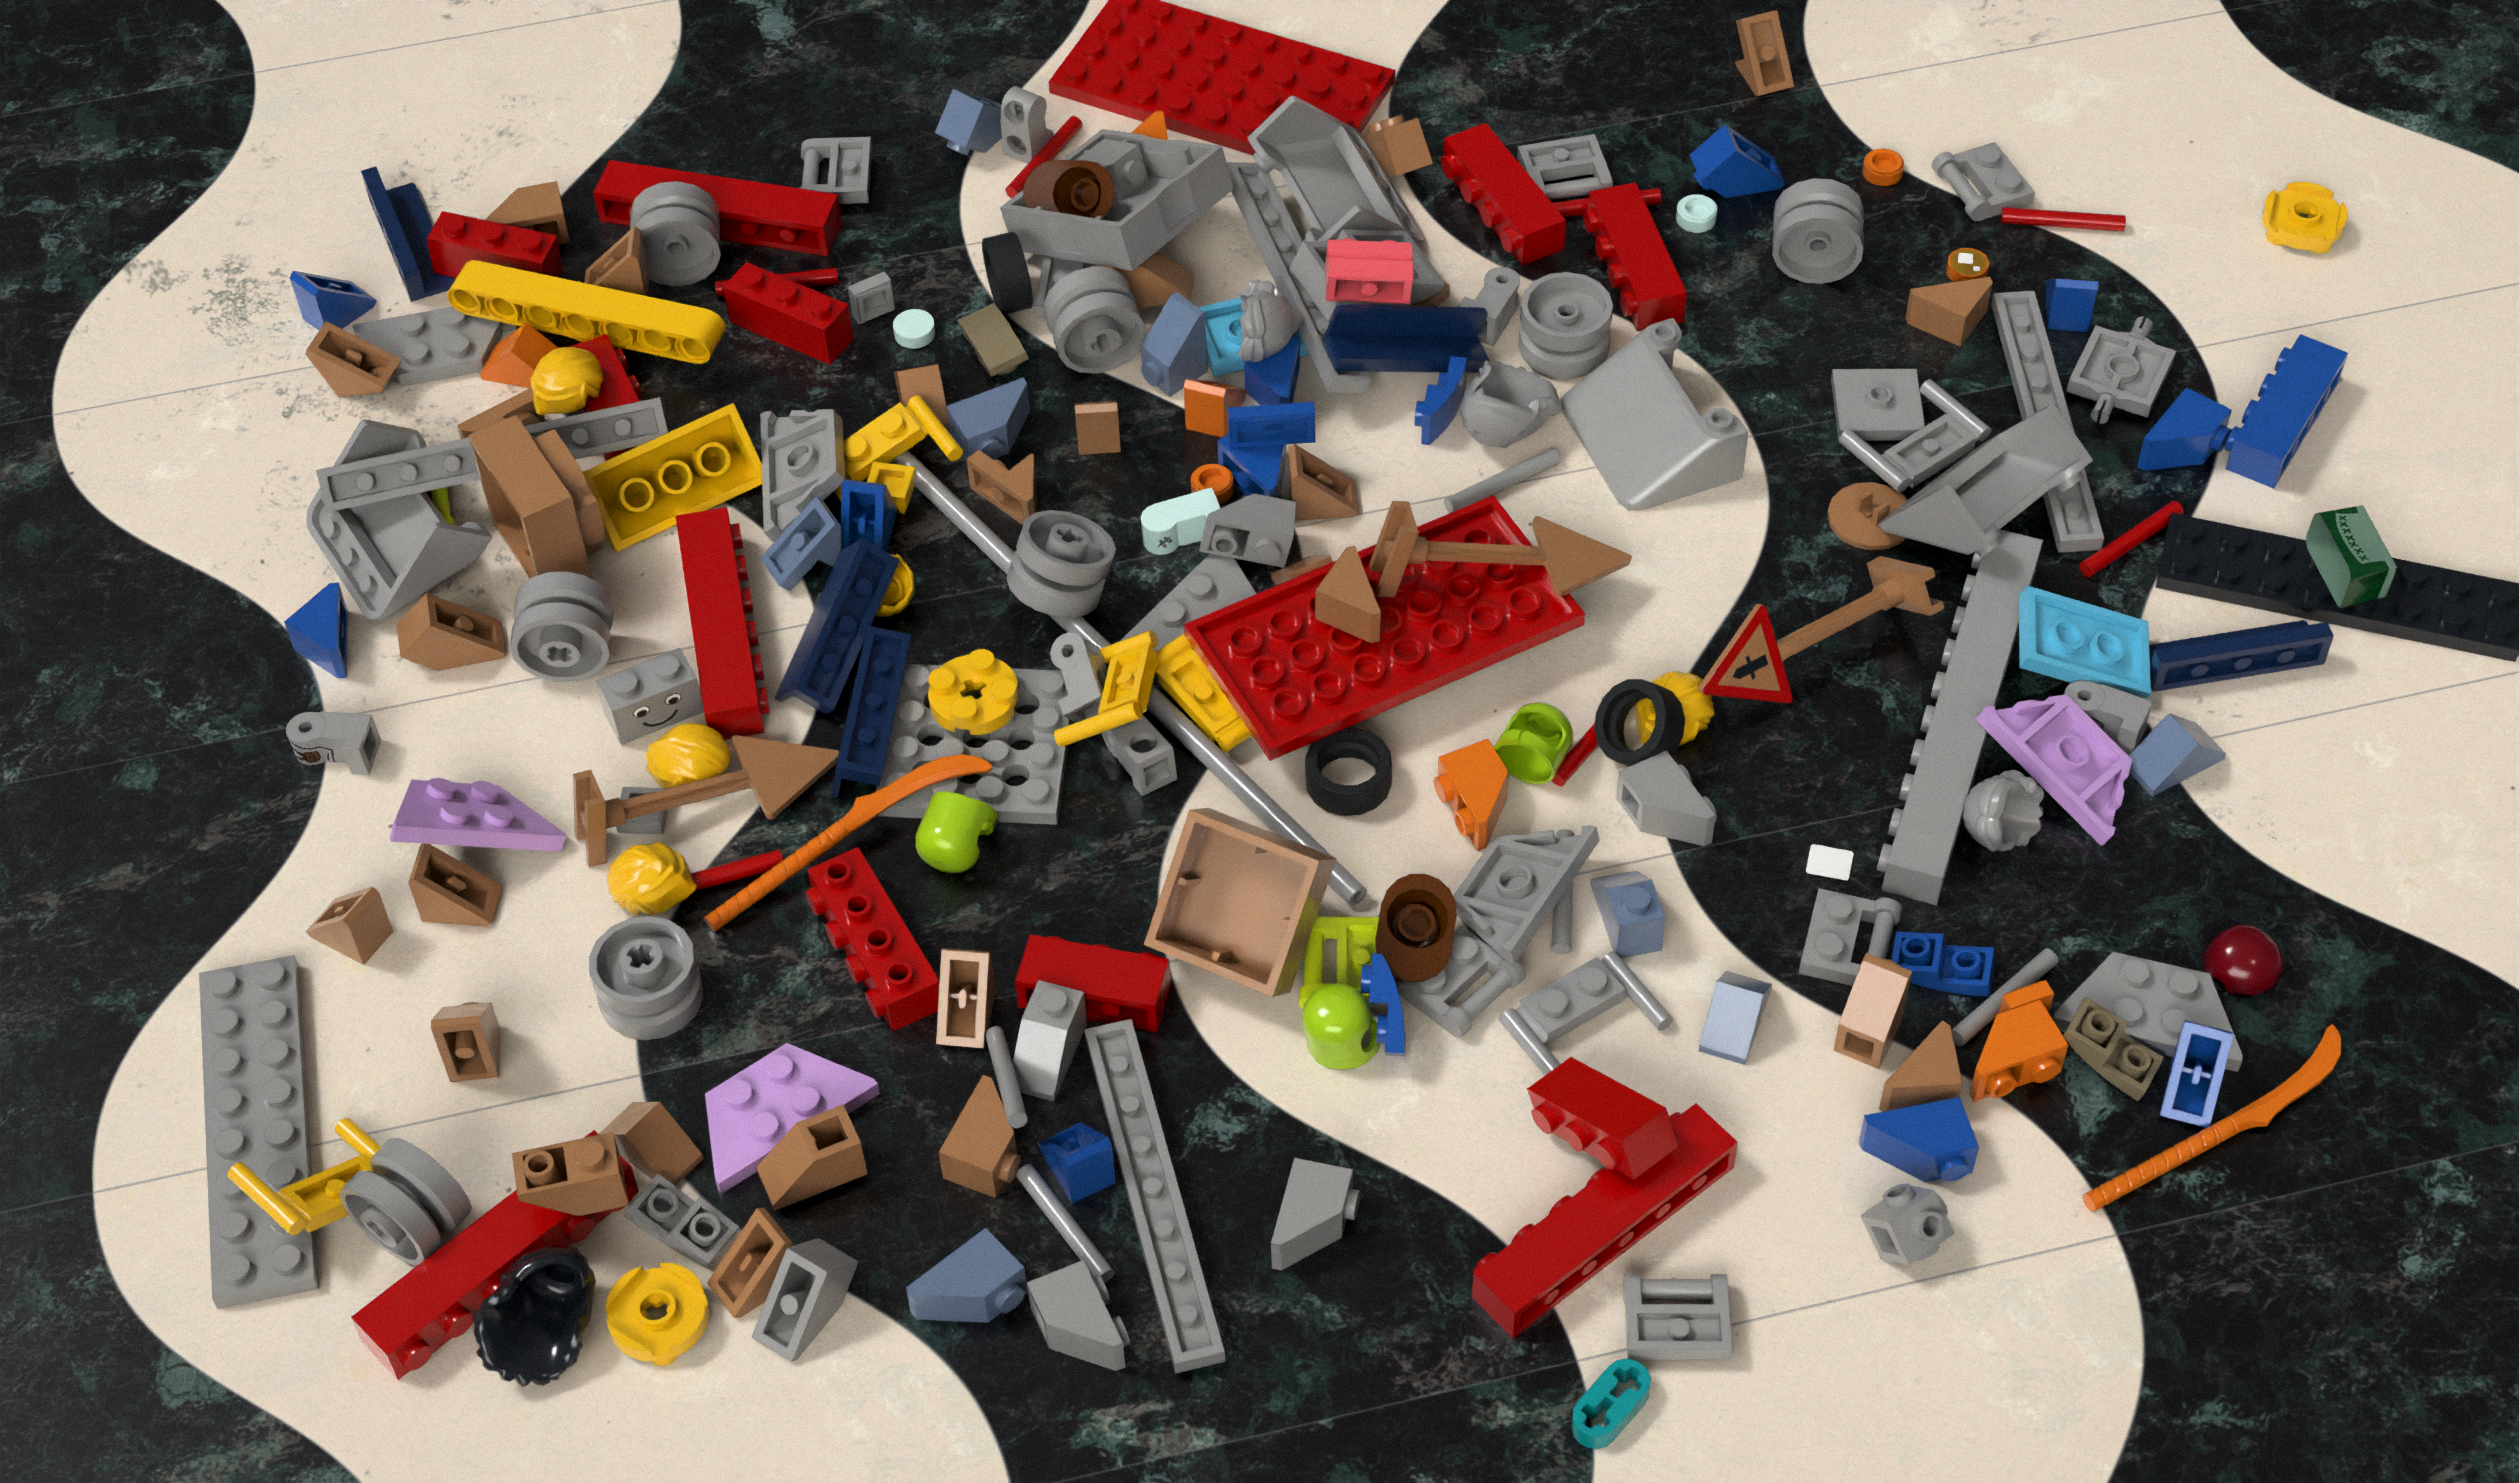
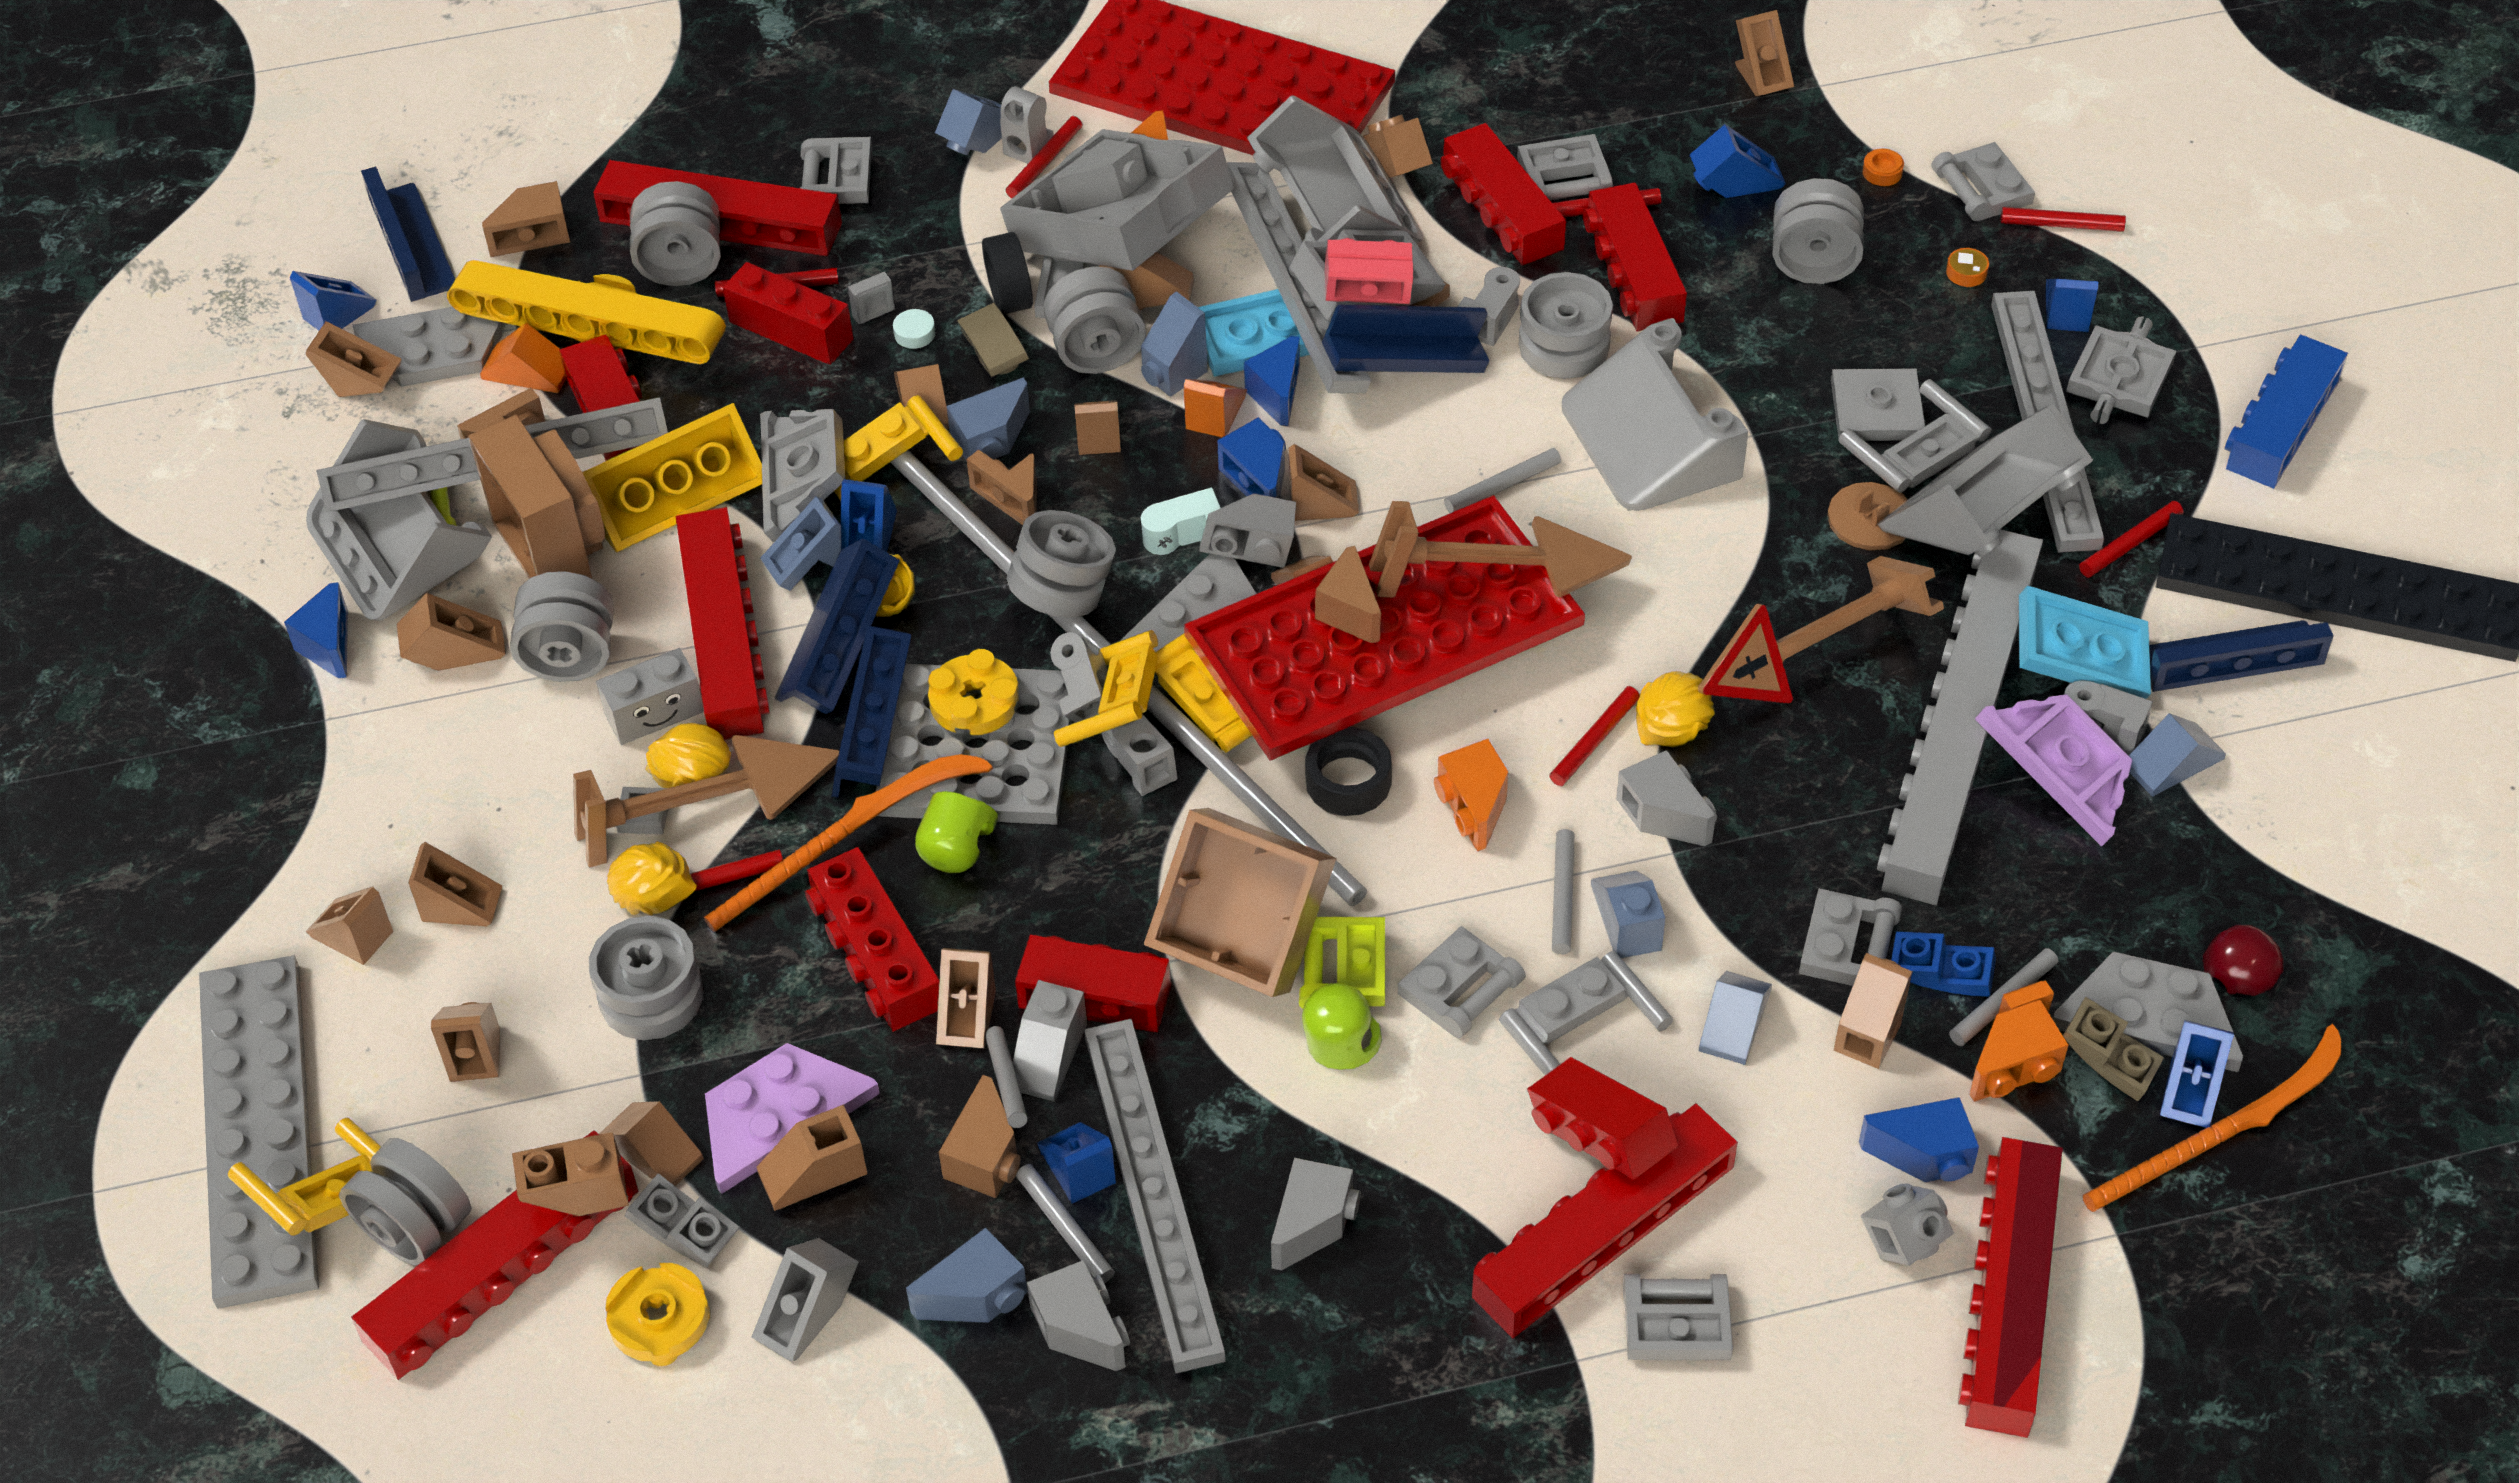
(335, 738): light grey leg -> none
(464, 238): red brick -> none
(471, 816): lavender wing -> none
(536, 1316): black piece -> none
(565, 380): yellow hair -> none
(622, 266): medium nougat slope -> none
(750, 1265): medium nougat slope -> none
(899, 481): yellow tile -> none
(1070, 188): reddish brown piece -> none
(1213, 476): orange tile -> none
(1266, 321): light grey hair -> none
(1271, 424): blue tile -> none
(1382, 991): blue slope -> none
(1416, 927): reddish brown piece -> none
(1442, 401): blue slope -> none
(1507, 404): light grey piece -> none
(1519, 886): light grey wing -> none
(1535, 743): lime helmet -> none
(1602, 1396): teal beam -> none
(1613, 713): black tyre -> none
(1696, 213): light aqua tile -> none
(1829, 862): white sticker -> none
(1926, 1075): medium nougat slope -> none
(1949, 308): medium nougat slope -> none
(2004, 811): light grey hair -> none
(2013, 1287): none -> brick
(2186, 433): blue slope -> none
(2318, 231): yellow plate -> none
(2350, 555): sand green piece -> none

